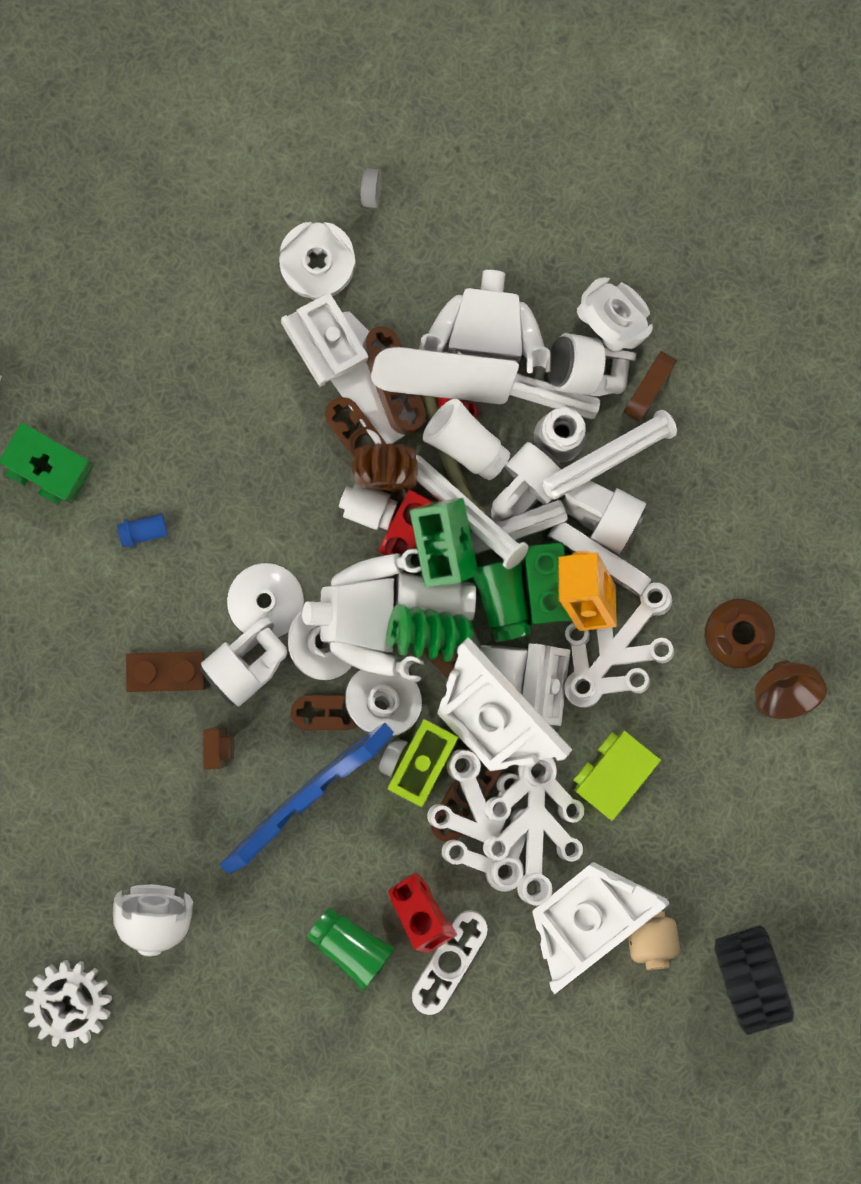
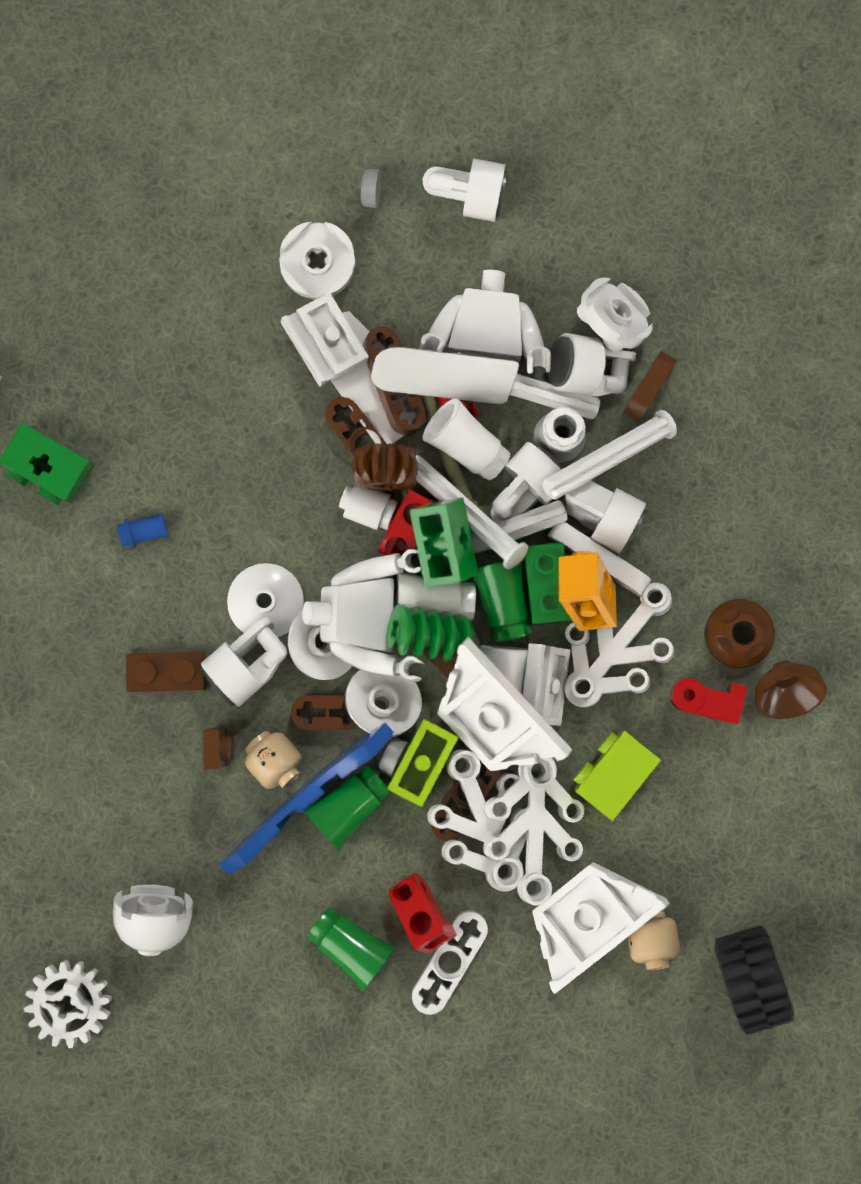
(273, 760): none -> tan head
(348, 806): none -> green plant
(480, 189): none -> white piece
(692, 697): none -> red leg

